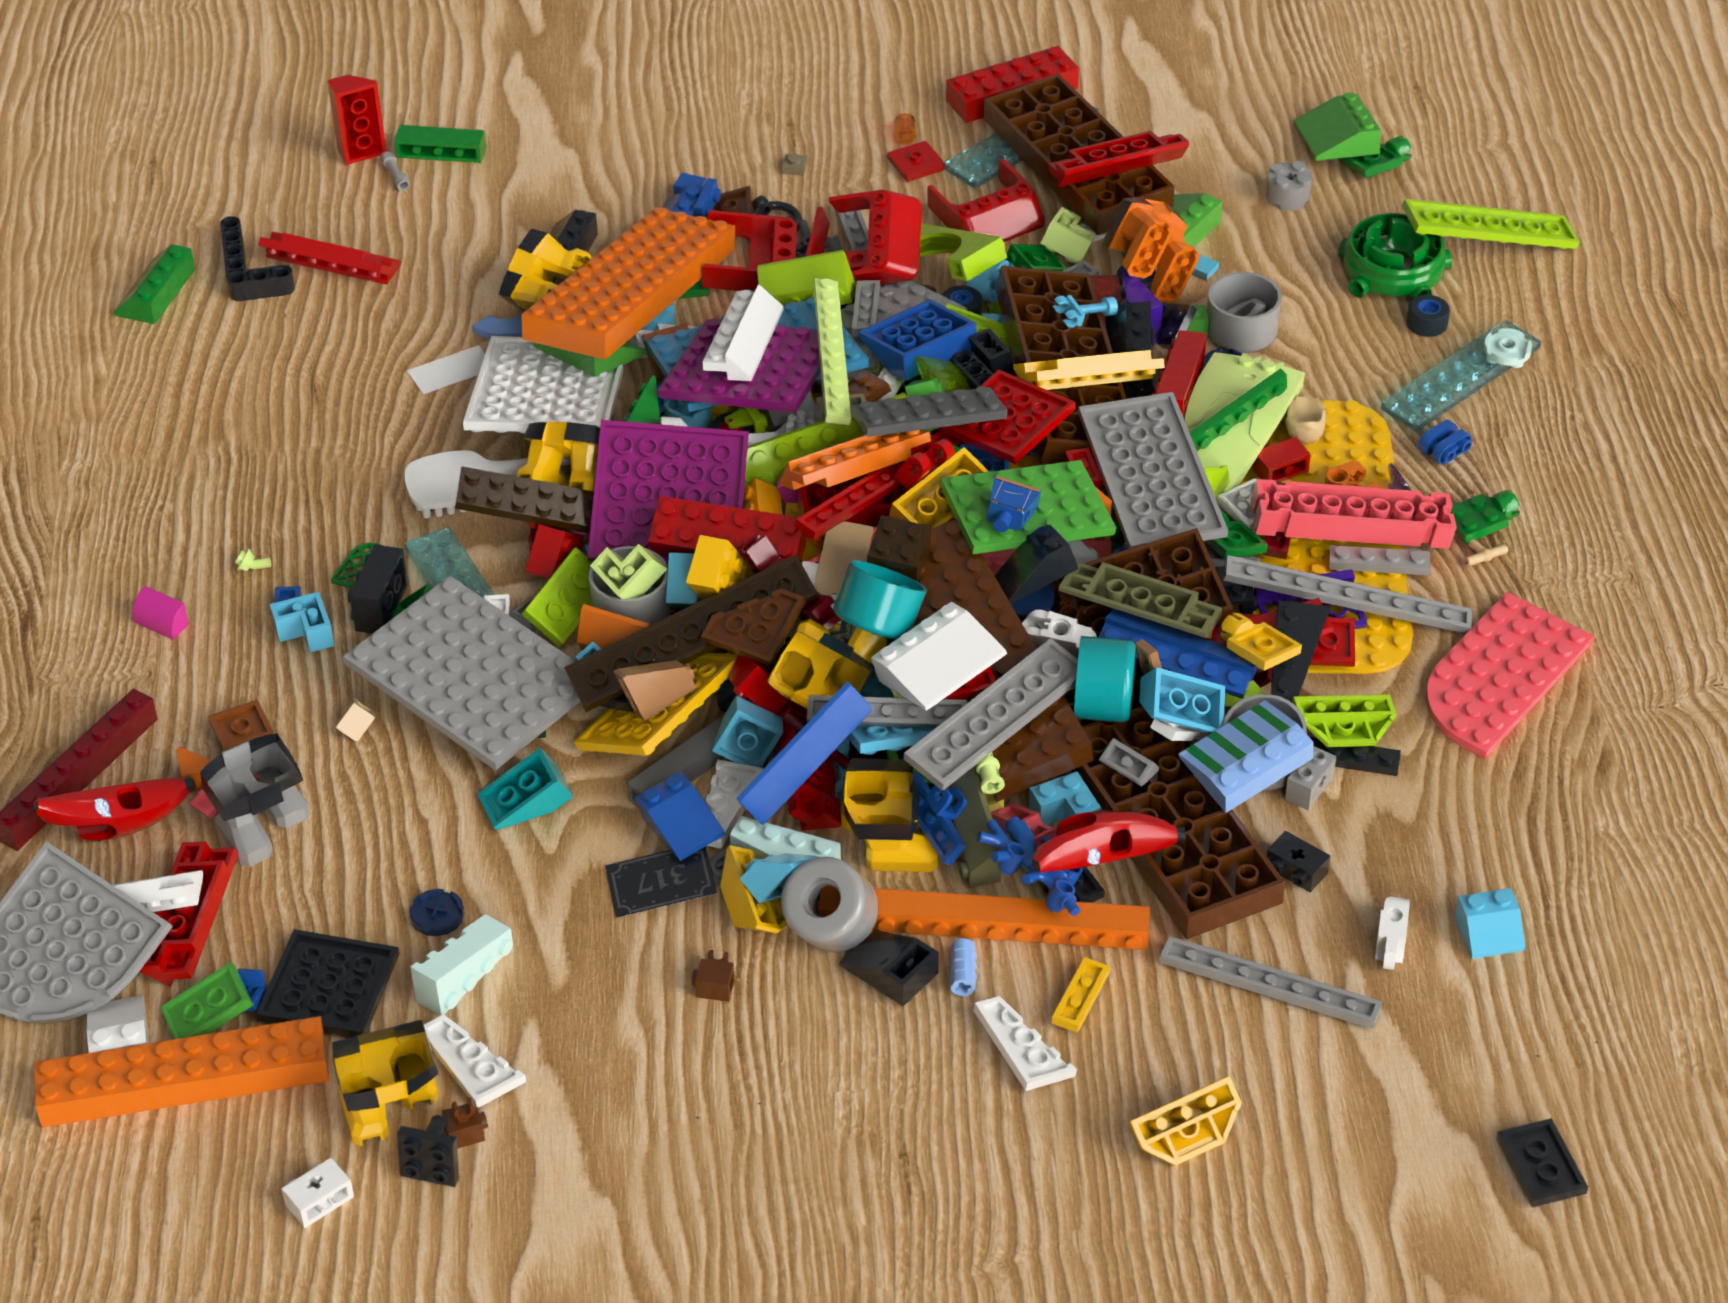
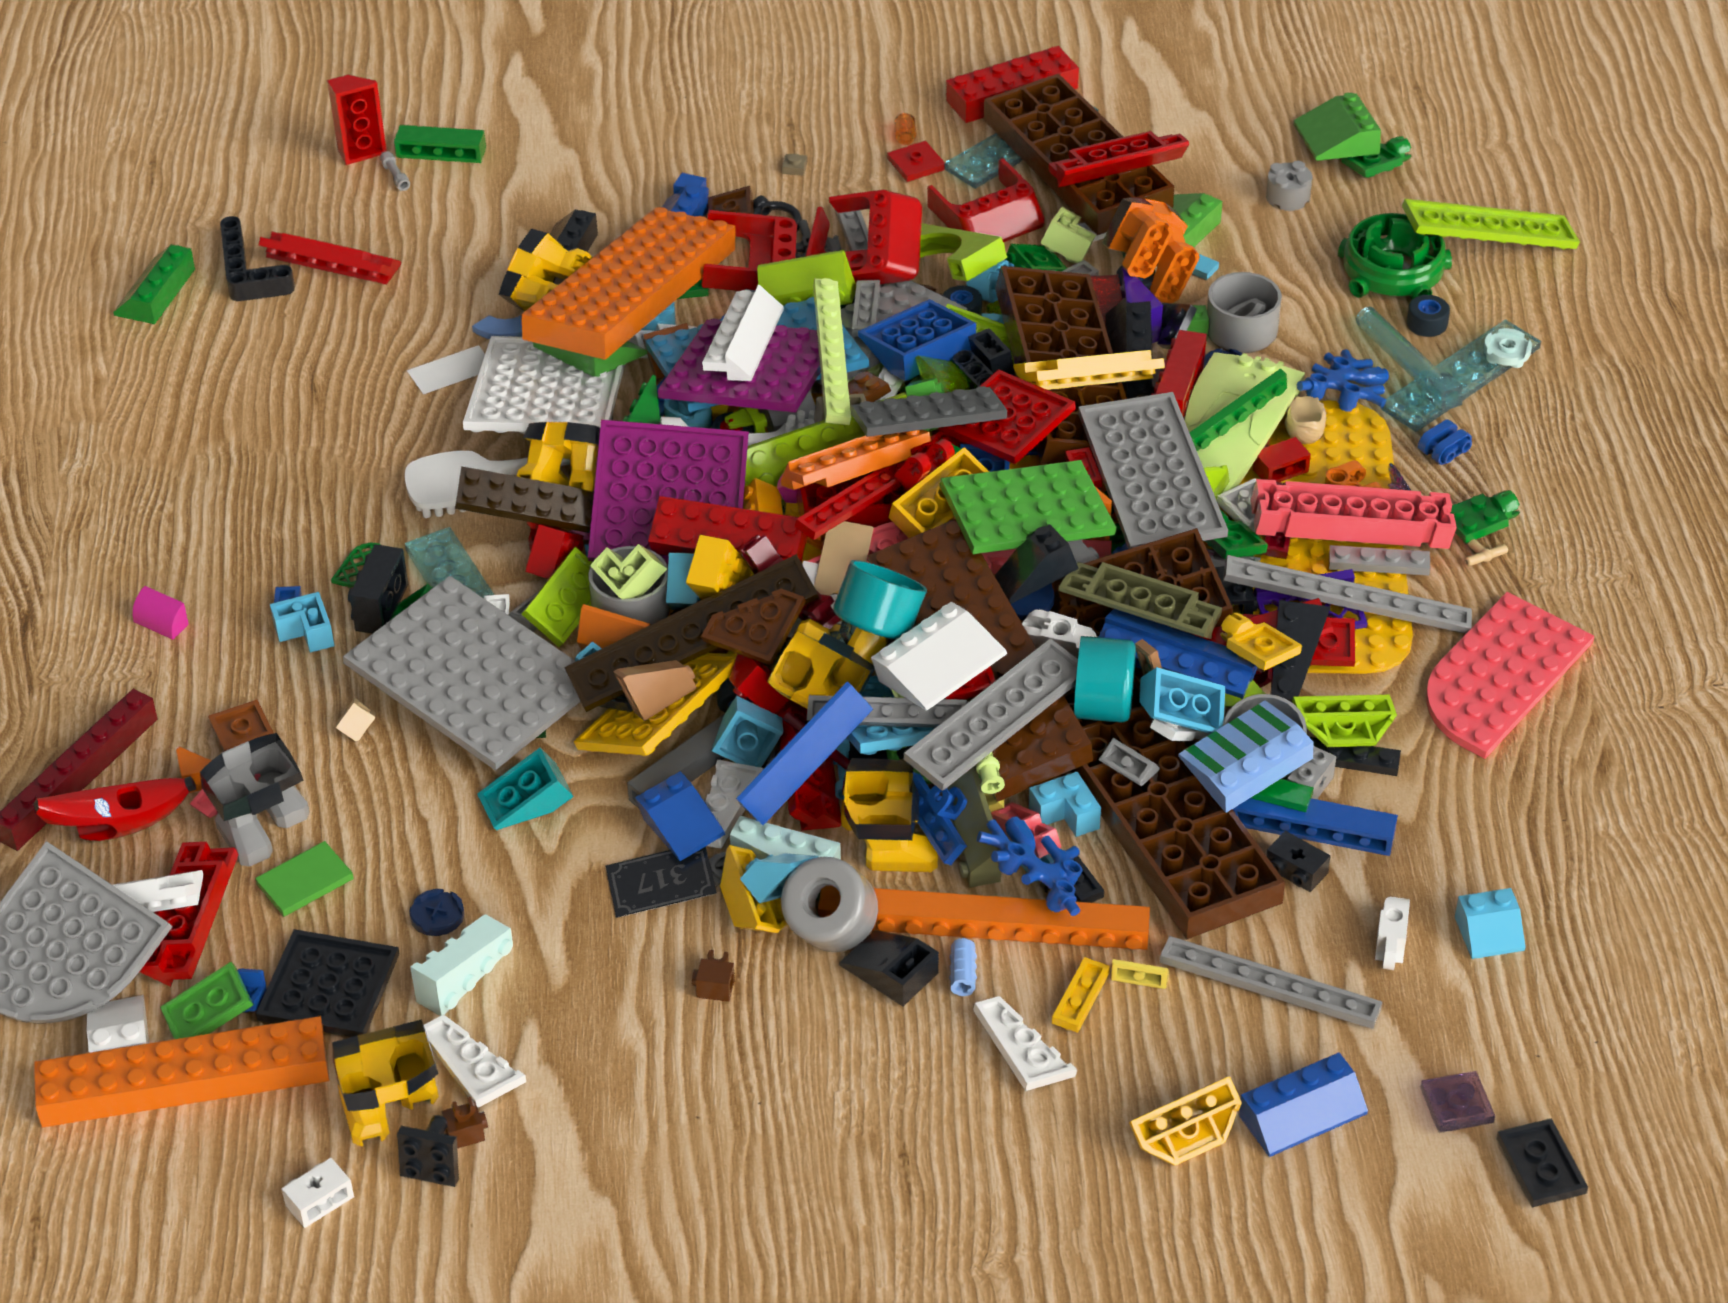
(246, 560): yellowish green plate -> none
(304, 878): none -> bright green tile
(707, 198): blue plate -> none
(900, 546): dark brown brick -> none
(1011, 504): blue torso -> none
(1076, 312): medium azure bar -> none
(1104, 838): red piece -> none
(1139, 974): none -> light yellow slope
(1287, 795): none -> green tile
(1303, 1104): none -> slope
(1324, 823): none -> blue brick
(1337, 377): none -> blue plant
(1441, 387): none -> clear light blue brick
(1457, 1101): none -> plate

